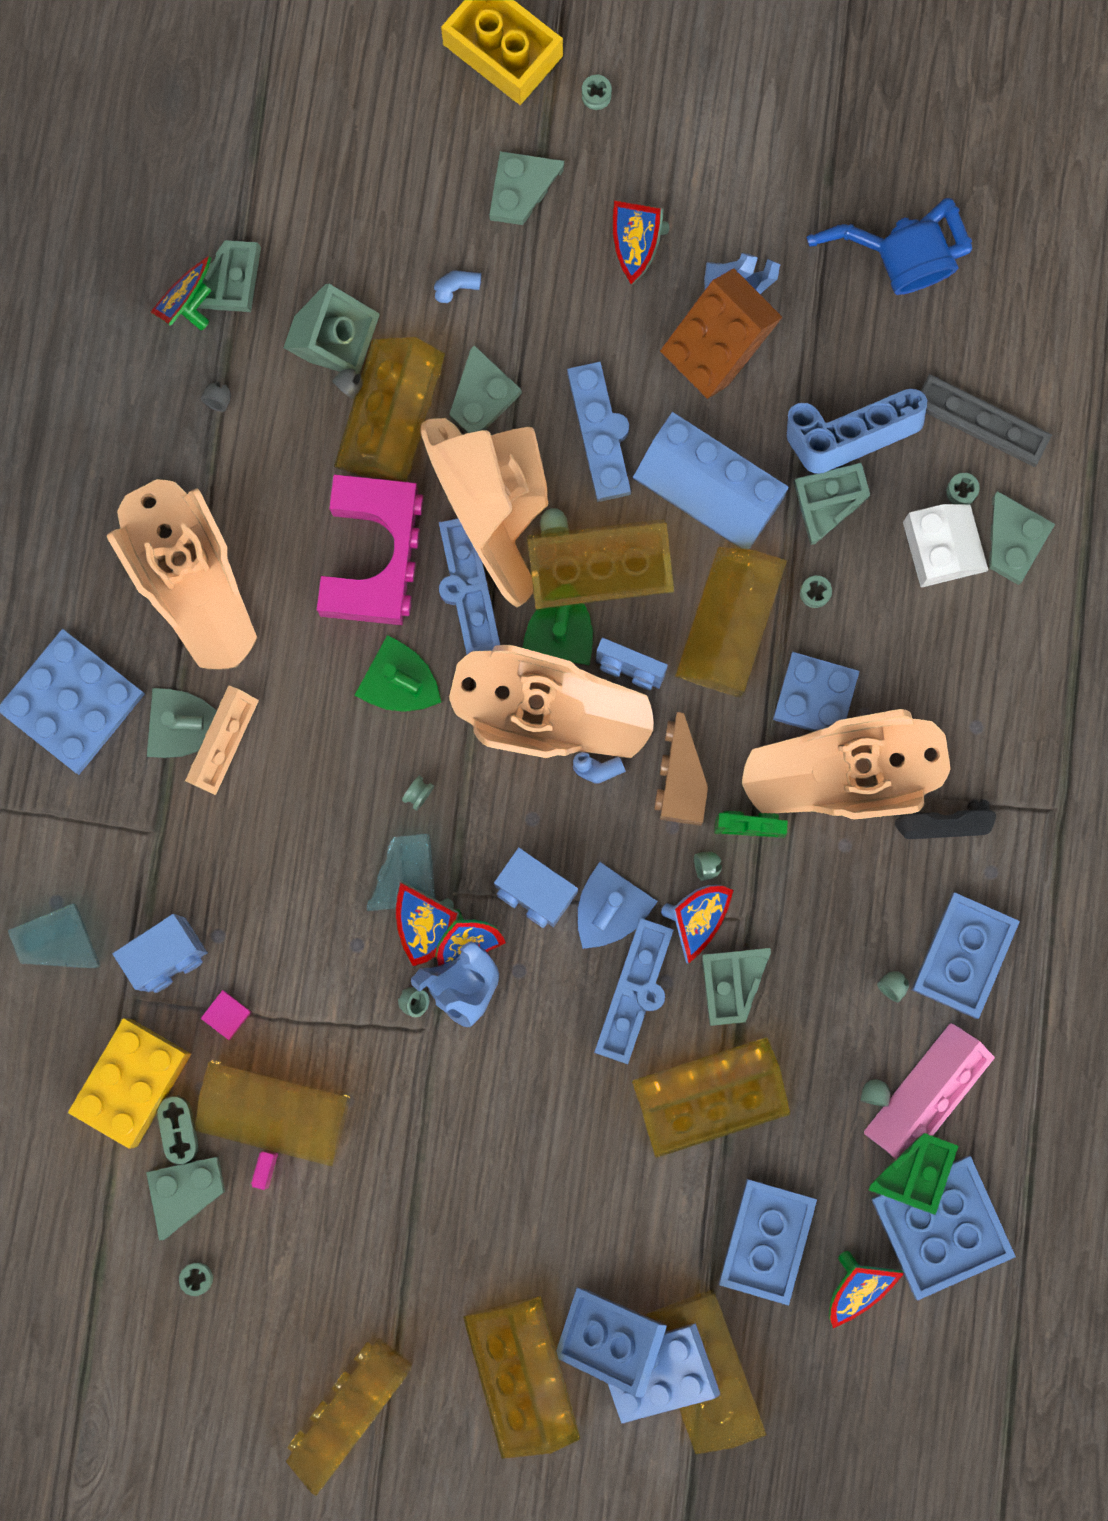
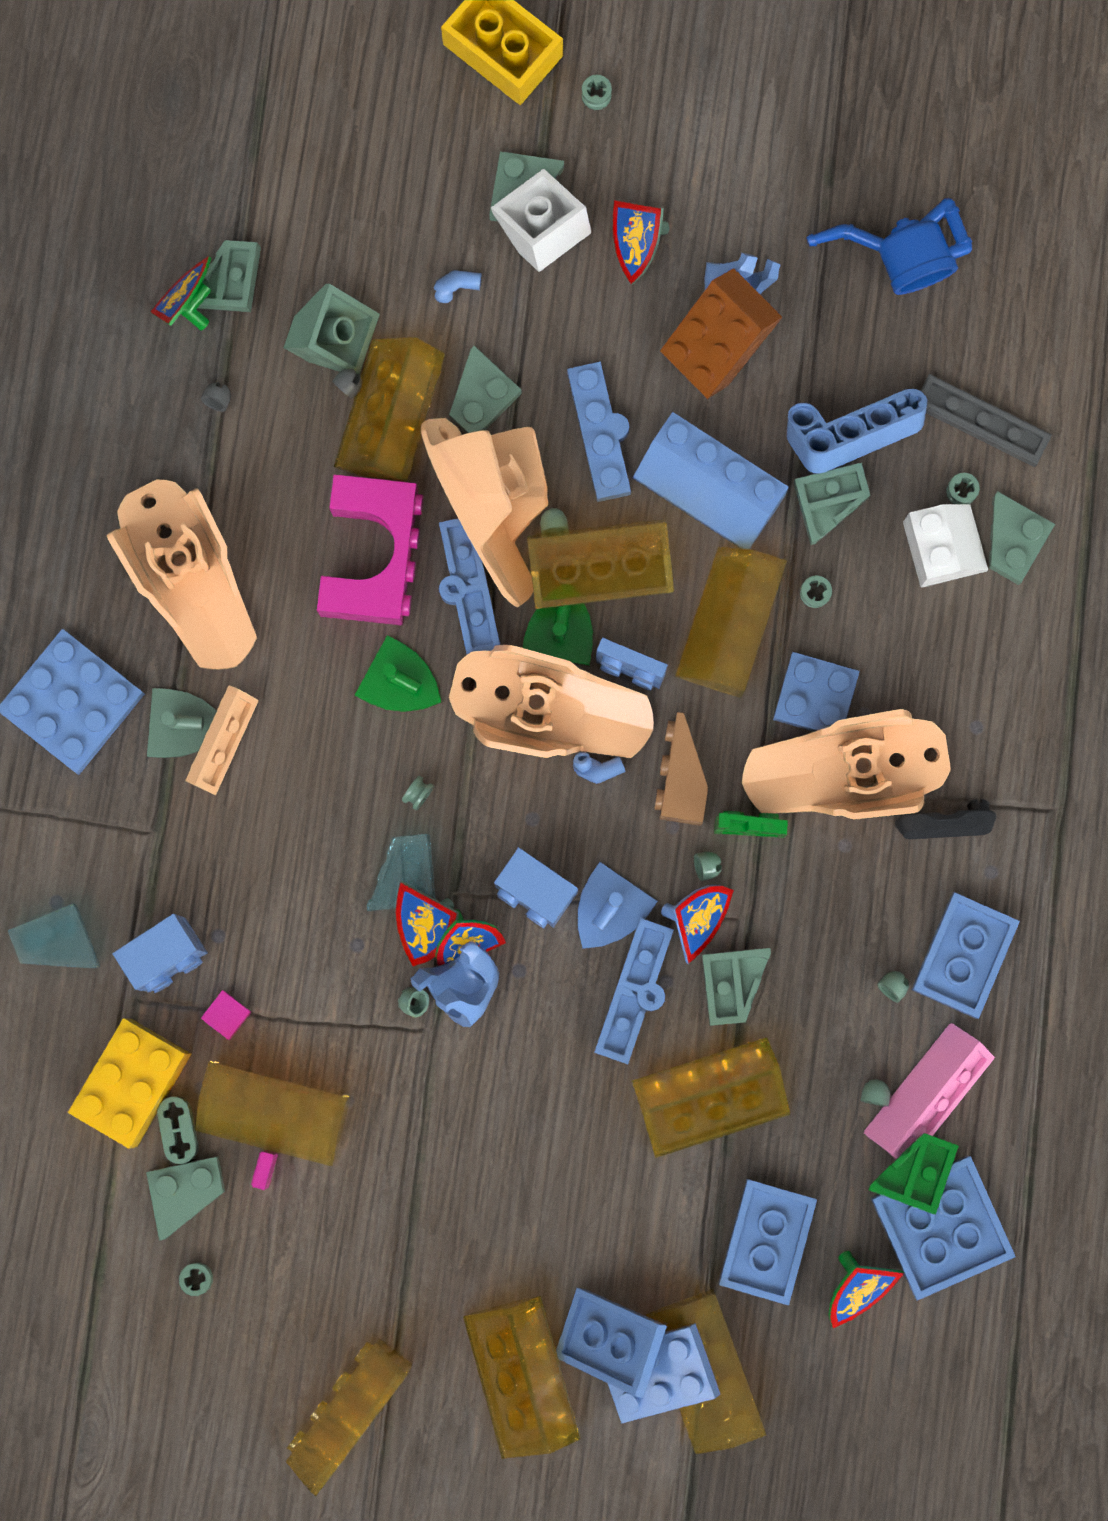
(542, 219): none -> white slope

